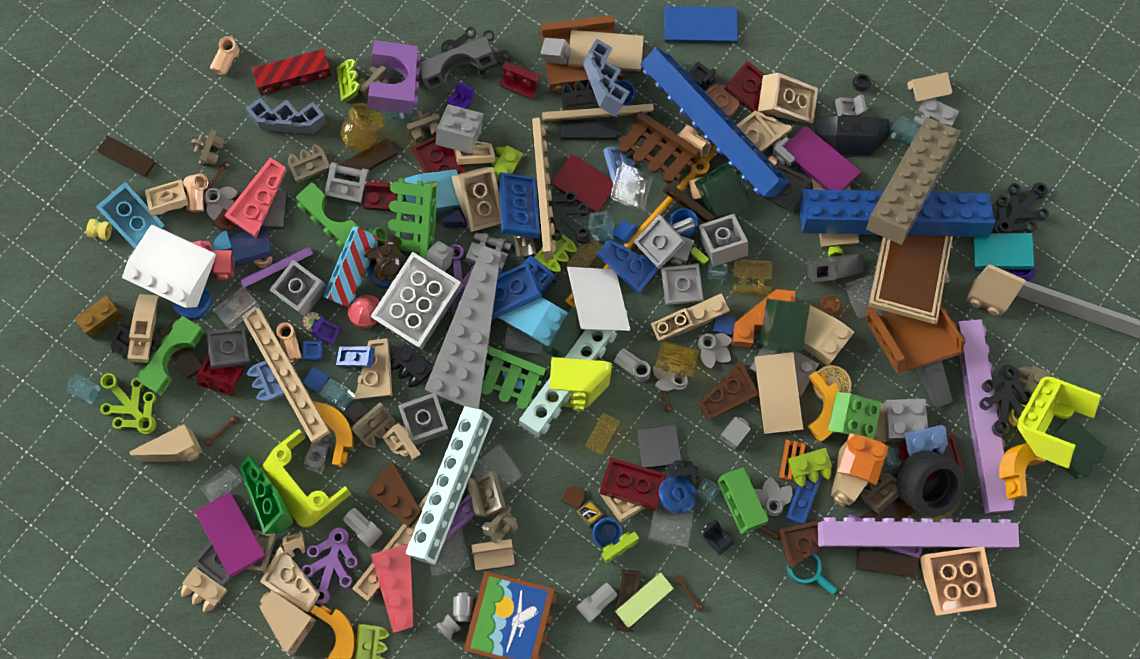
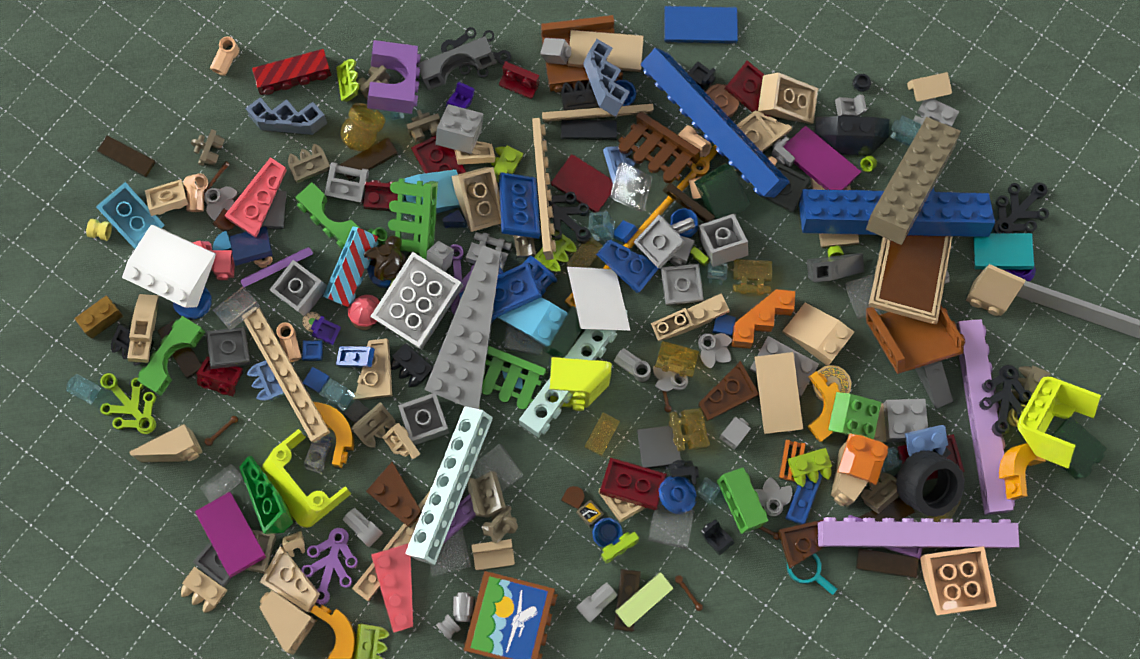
(694, 428): none -> clear yellow plate
(784, 325): clear green brick -> none
(829, 301): clear orange wheel -> none
(865, 161): none -> lime hinge

